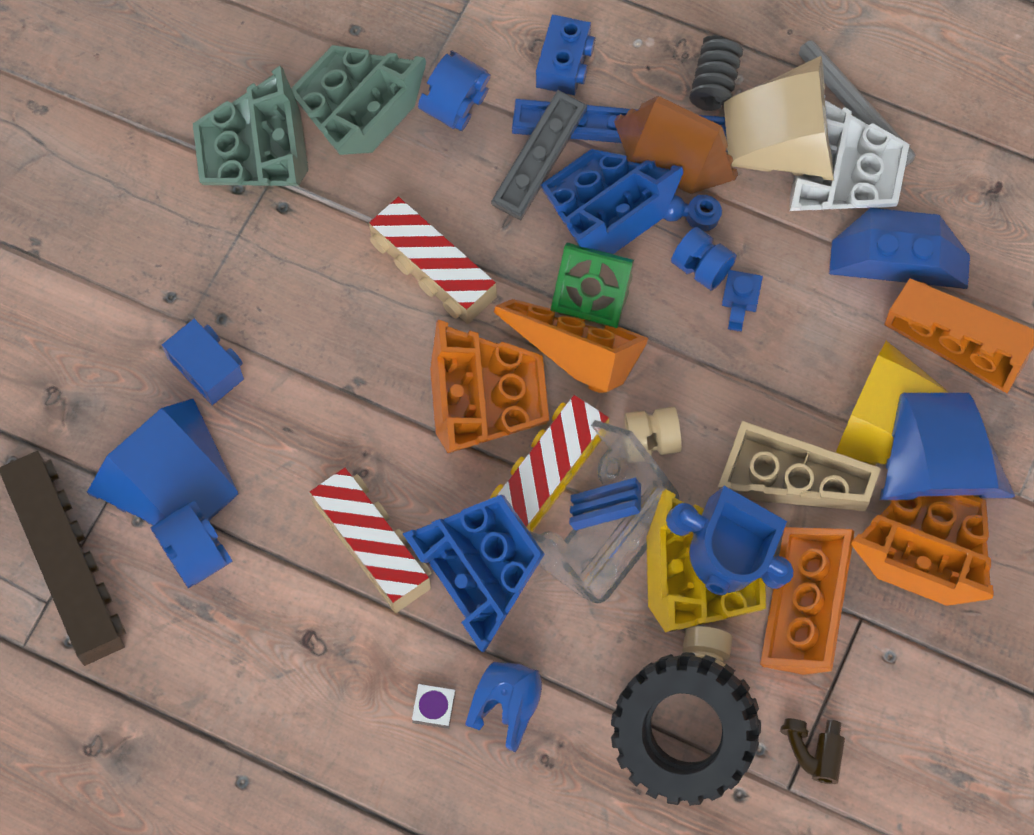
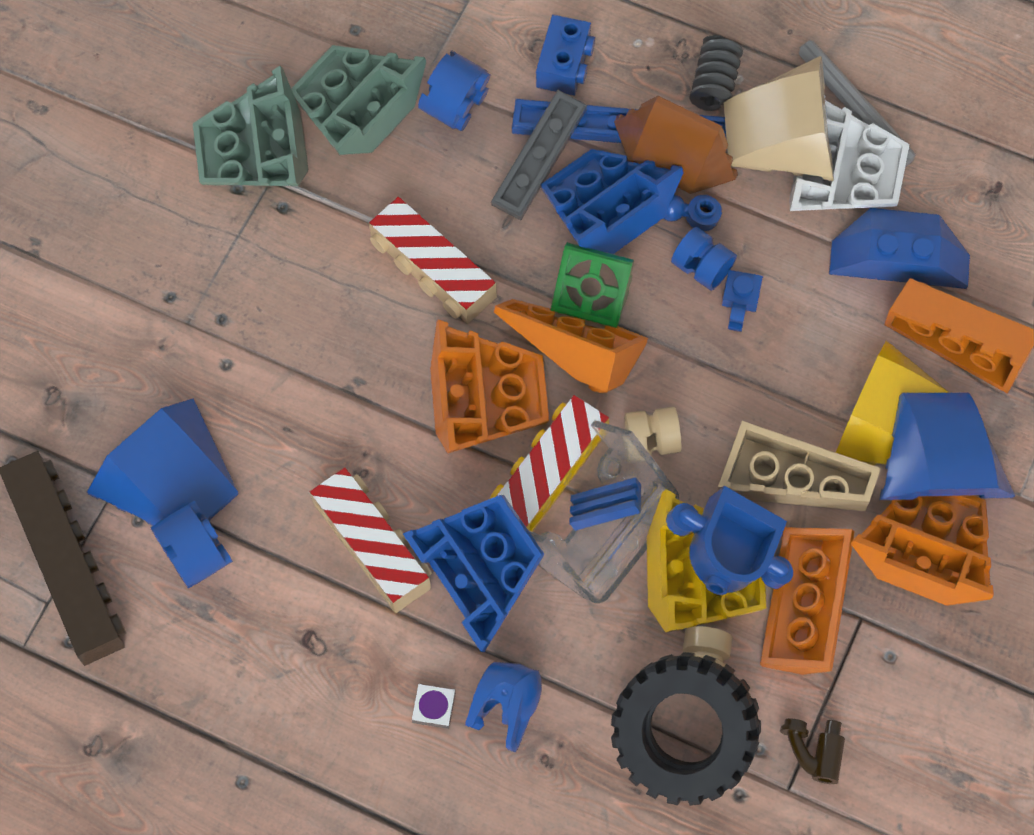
(204, 361): blue brick -> none

